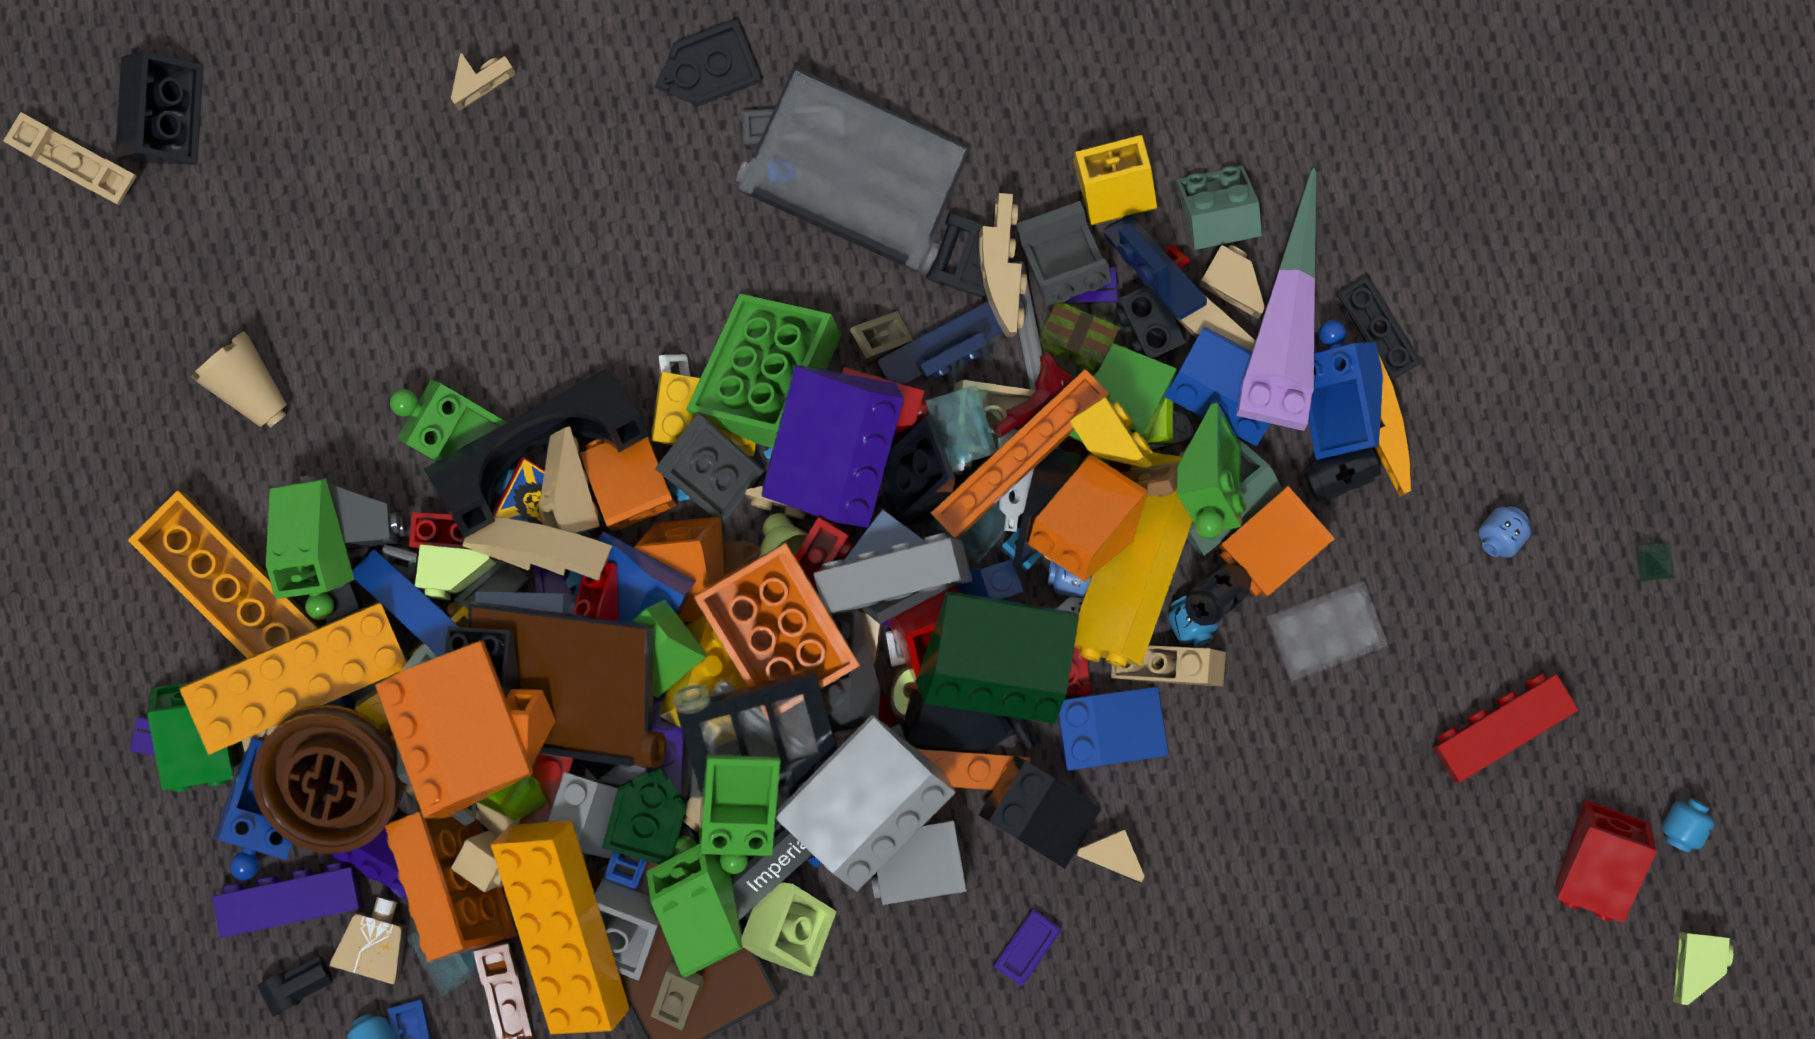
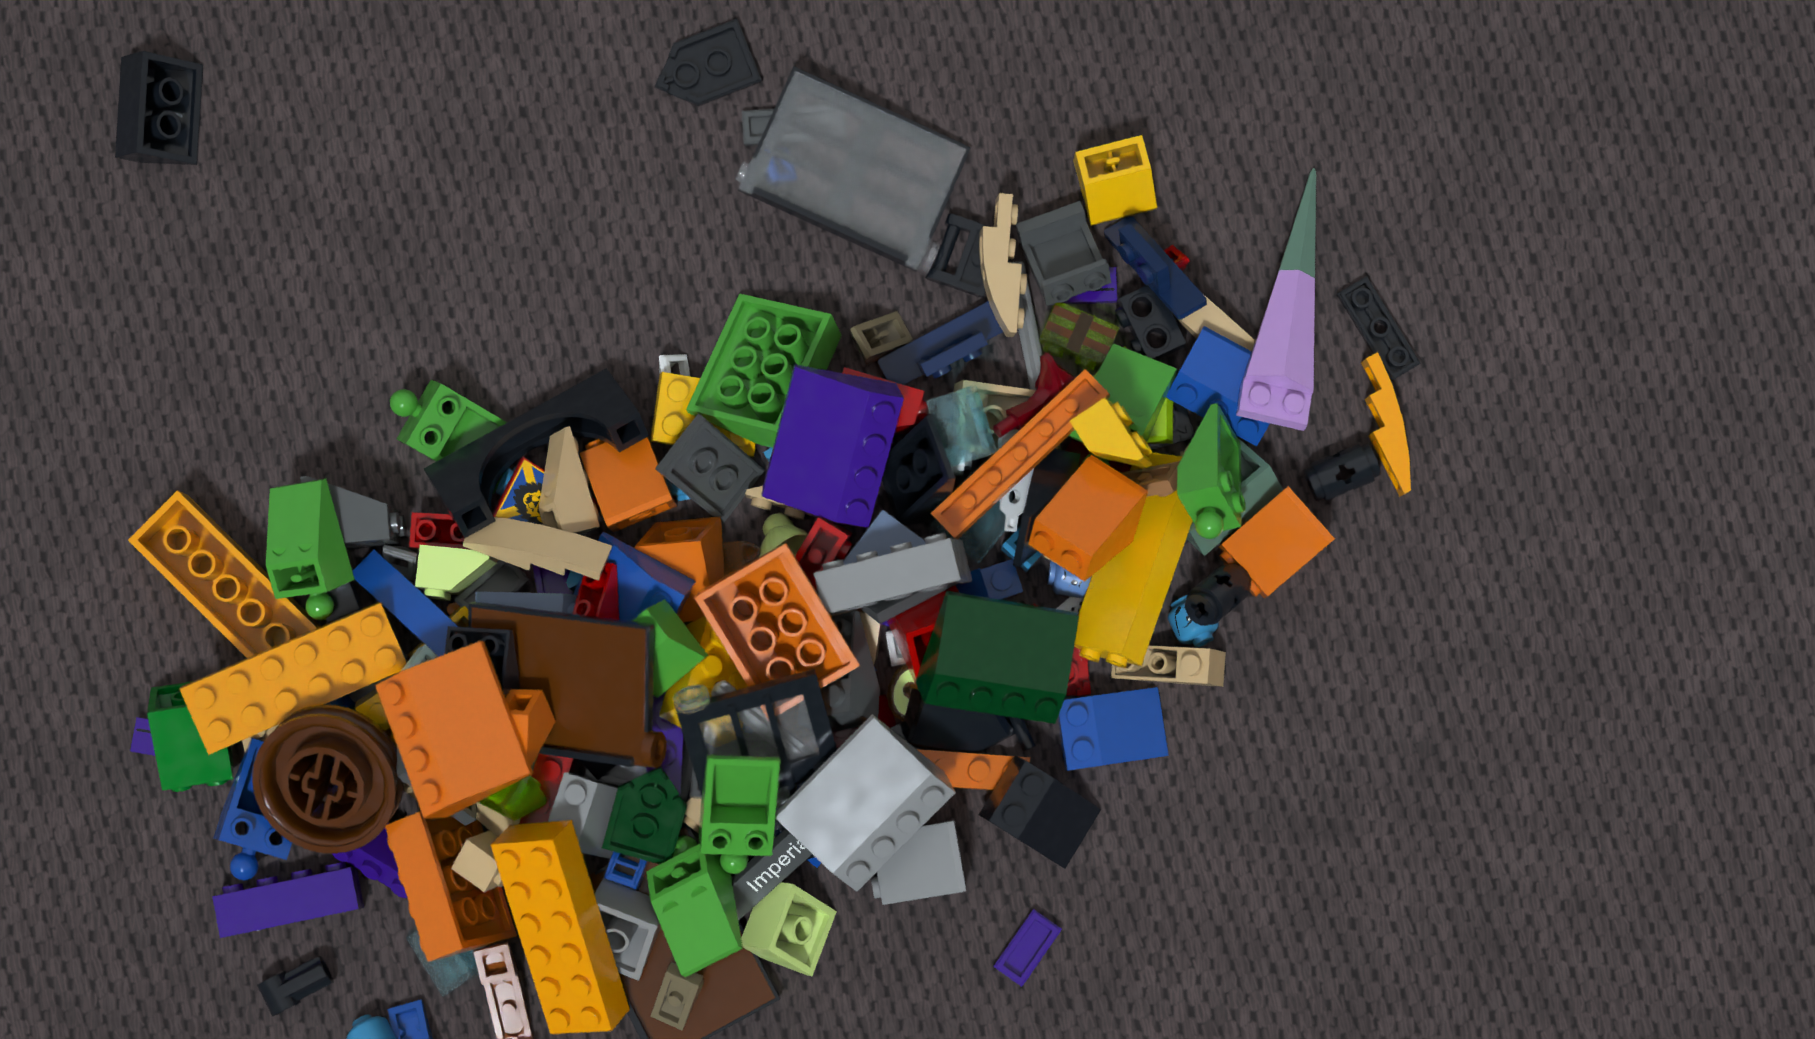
(69, 159): tan slope -> none
(243, 382): tan cone -> none
(373, 944): tan torso -> none
(472, 86): tan slope -> none
(1113, 853): tan slope -> none
(1219, 207): sand green slope -> none
(1234, 280): tan slope -> none
(1327, 631): clear plate -> none
(1345, 395): blue slope -> none
(1504, 532): medium blue head -> none
(1505, 727): red brick -> none
(1605, 862): red slope -> none
(1654, 562): clear green slope -> none
(1688, 825): dark azure head -> none
(1699, 964): yellowish green slope -> none

